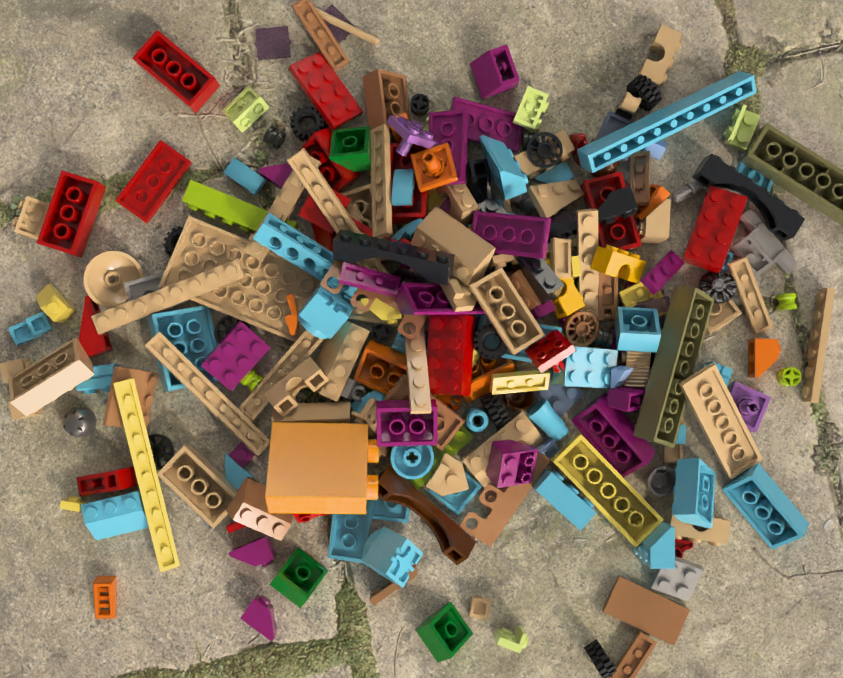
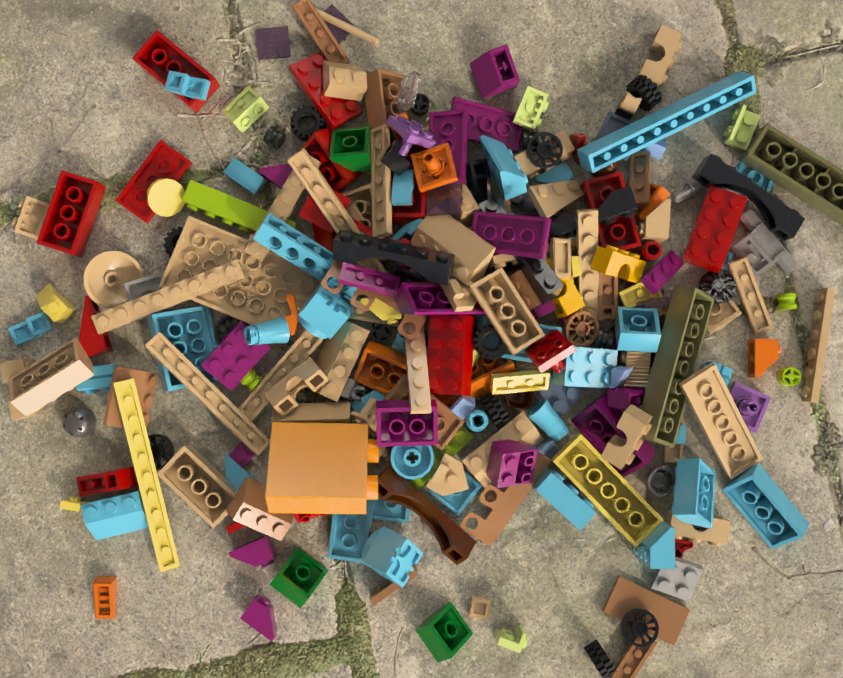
(165, 197): none -> light yellow tile
(187, 86): none -> medium azure slope
(267, 332): none -> medium azure plant
(344, 80): none -> tan slope
(393, 159): none -> black panel
(408, 91): none -> clear plate
(444, 200): none -> piece
(463, 406): none -> light blue slope
(634, 424): none -> tan arch
(639, 627): none -> black wheel
(654, 249): none -> red brick

